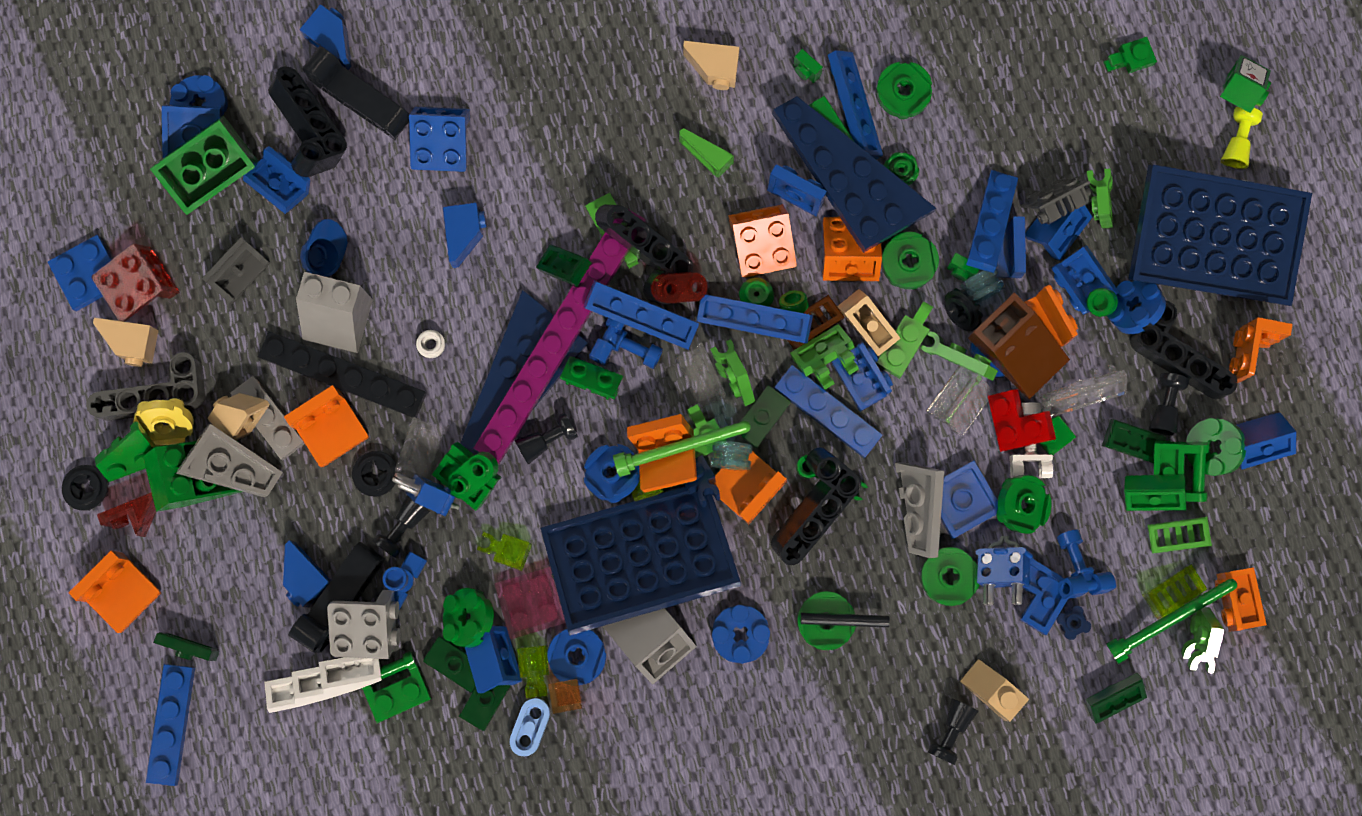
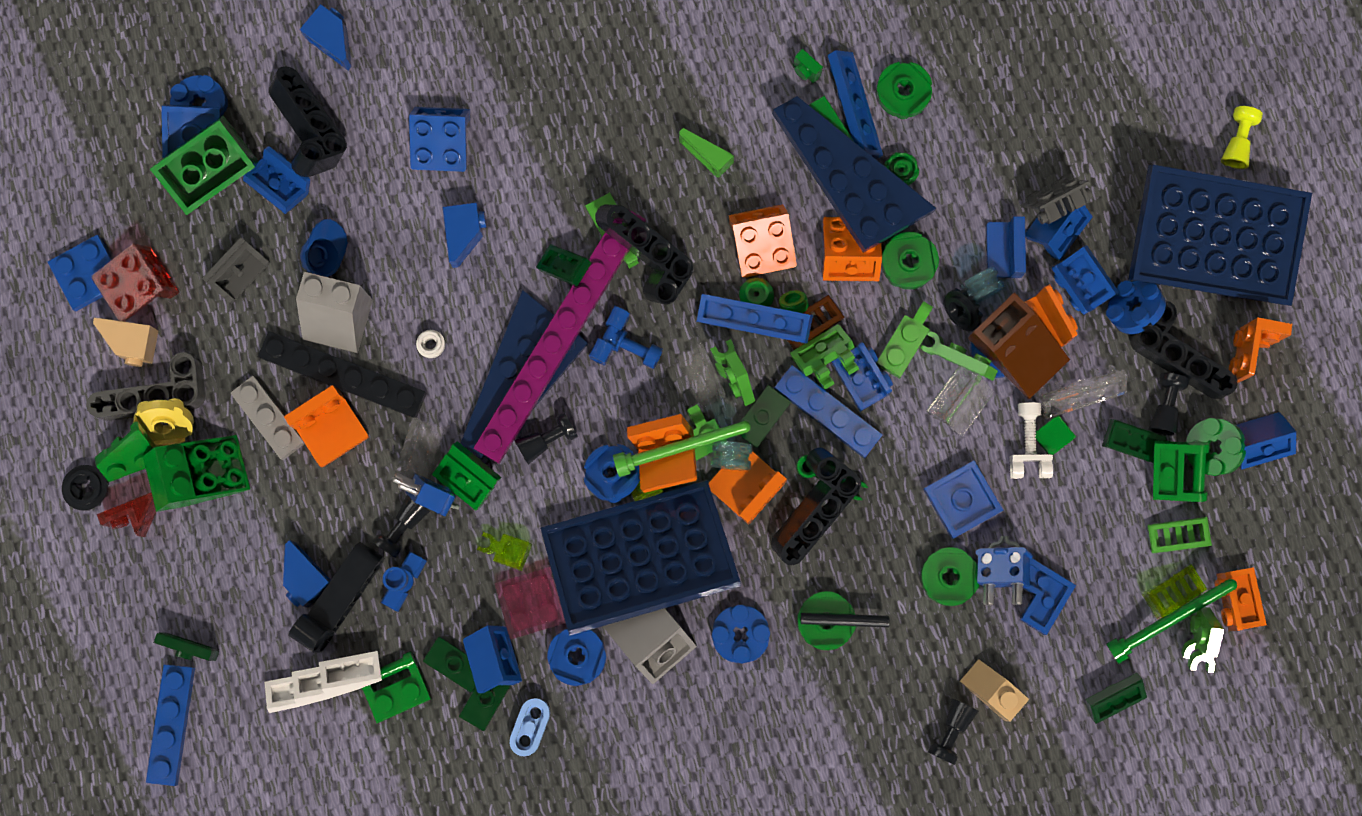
(116, 590): orange bracket -> none
(229, 464): light grey wing -> none
(237, 414): tan slope -> none
(327, 72): black beam -> none
(364, 627): light grey bracket -> none
(365, 465): black gear -> none
(455, 626): green plate -> none
(470, 475): green plate -> none
(533, 665): clear neon green plate -> none
(565, 696): clear orange panel -> none
(591, 377): green hinge -> none
(641, 315): blue plate -> none
(681, 287): clear red plate -> none
(704, 482): dark blue plate -> none
(713, 63): tan slope -> none
(796, 190): blue plate -> none
(868, 322): tan slope -> none
(923, 502): light grey wing -> none
(960, 269): green plate -> none
(992, 221): blue plate -> none
(1010, 500): green plate -> none
(1014, 428): red plate -> none
(1065, 620): dark blue plate -> none
(1084, 578): blue bar -> none
(1102, 202): bright green plate -> none
(1102, 302): green tile -> none
(1133, 56): green plate -> none
(1155, 492): green slope -> none
(1246, 84): green brick -> none

